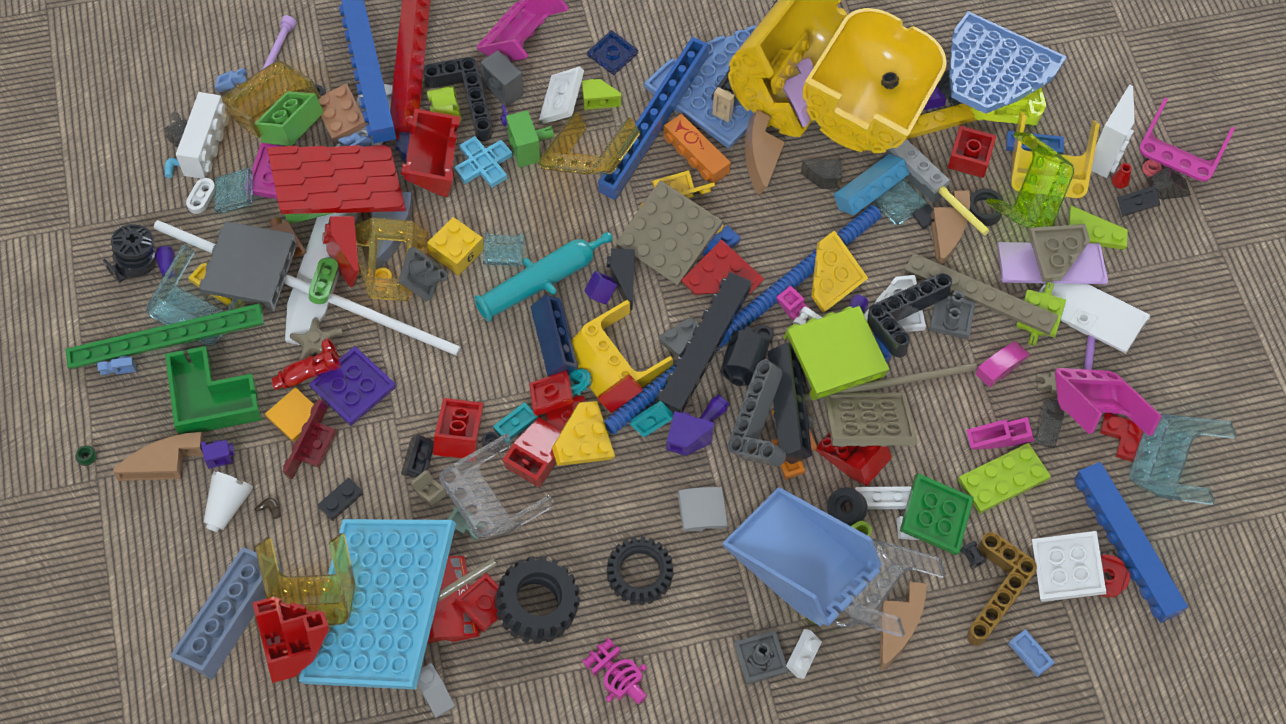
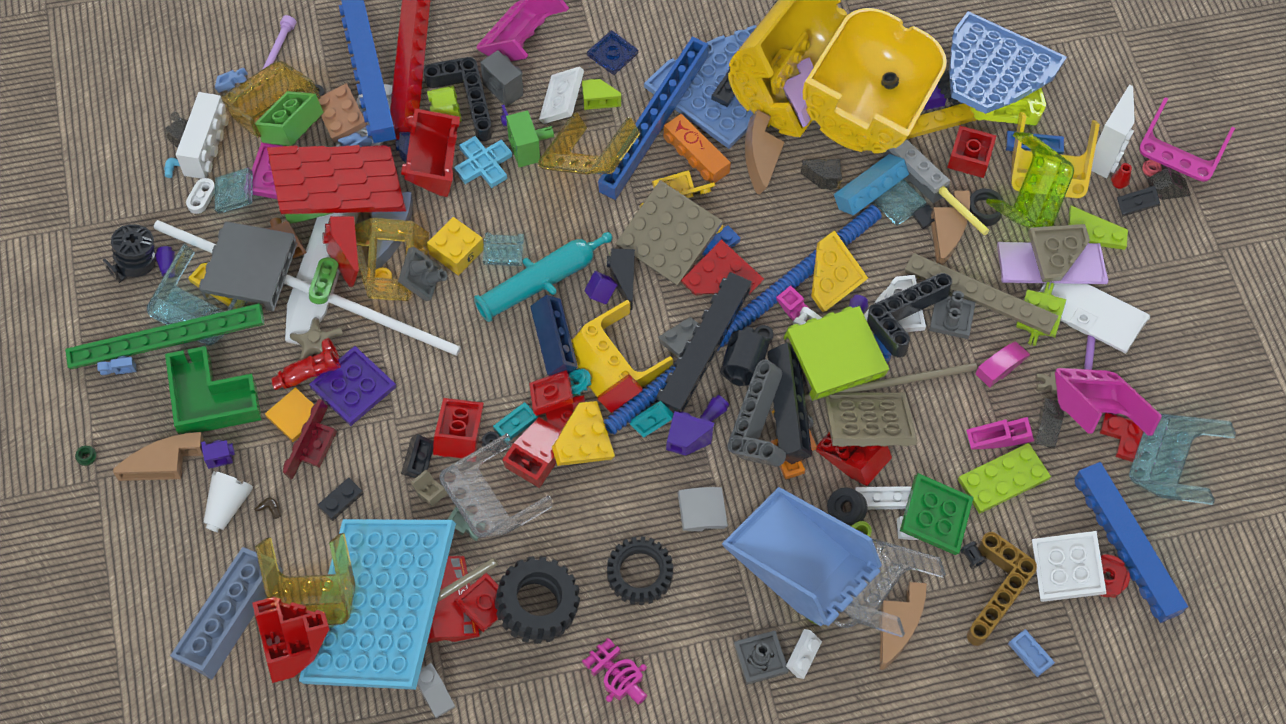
(723, 104): tan plate -> none

